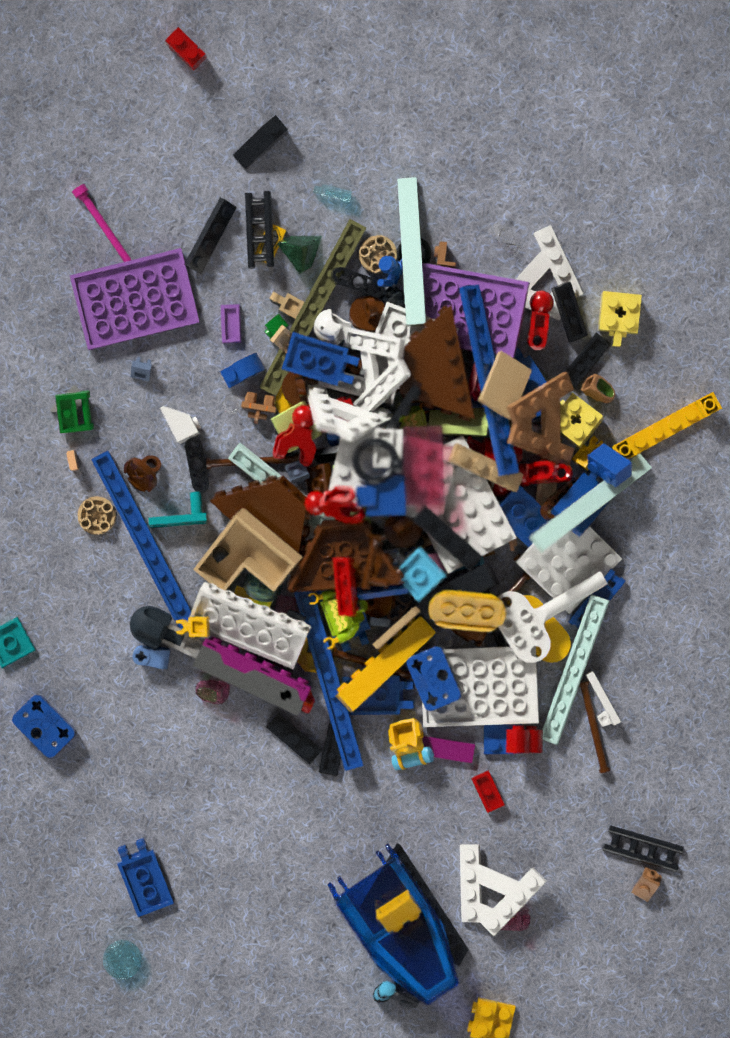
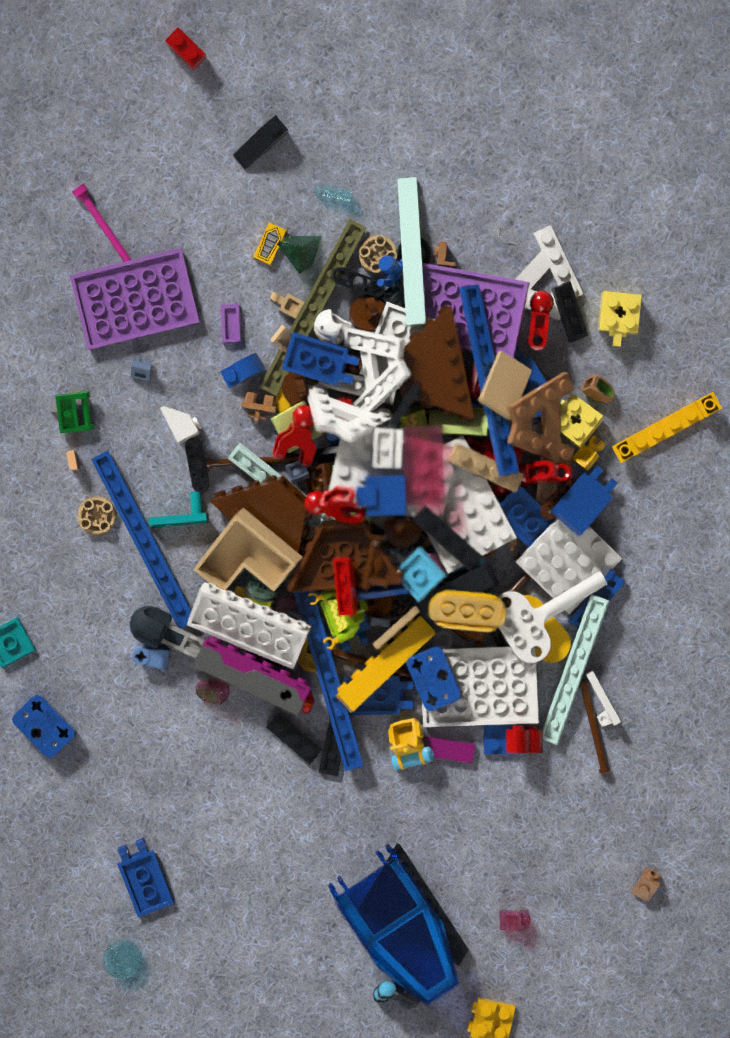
(141, 474): reddish brown tile -> none
(196, 626): yellow plate -> none
(210, 235): black plate -> none
(219, 554): black hinge -> none
(251, 221): black bar -> none
(274, 324): green plate -> none
(395, 464): black piece -> none
(398, 911): yellow slope -> none
(475, 875): white plate -> none
(487, 791): red plate -> none
(585, 507): light aqua tile -> none
(587, 359): black tile -> none
(609, 465): blue brick -> none
(653, 842): black bar -> none

